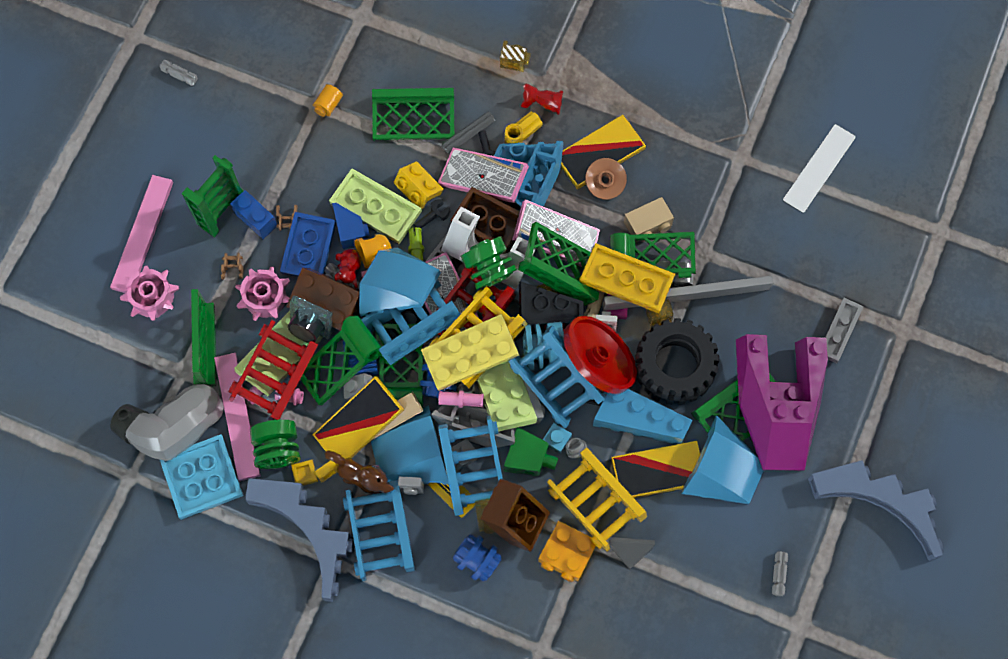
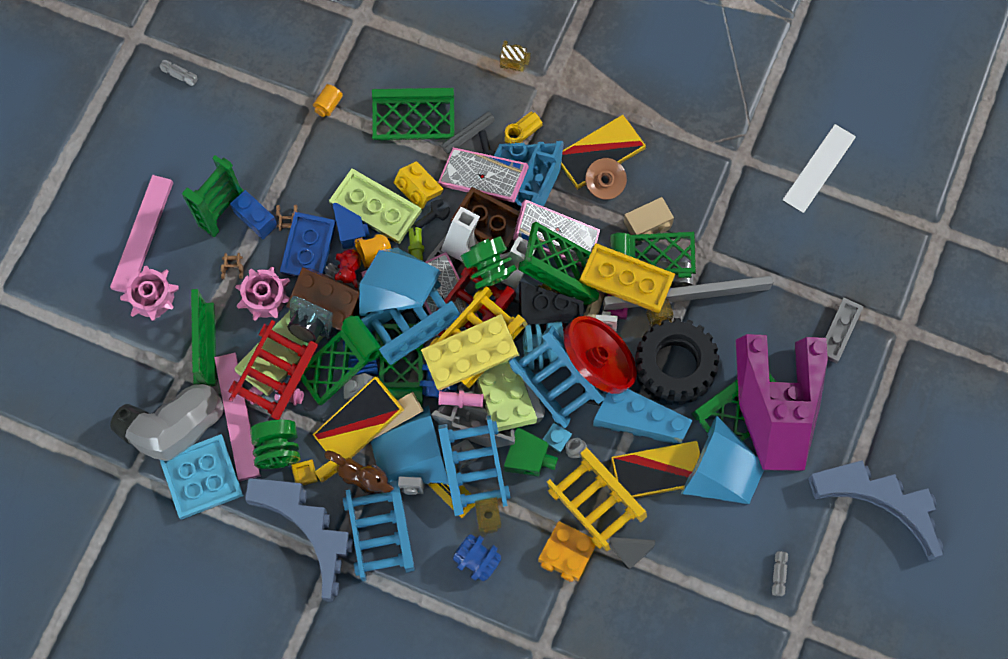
(515, 515): reddish brown brick -> none
(546, 98): red animal -> none

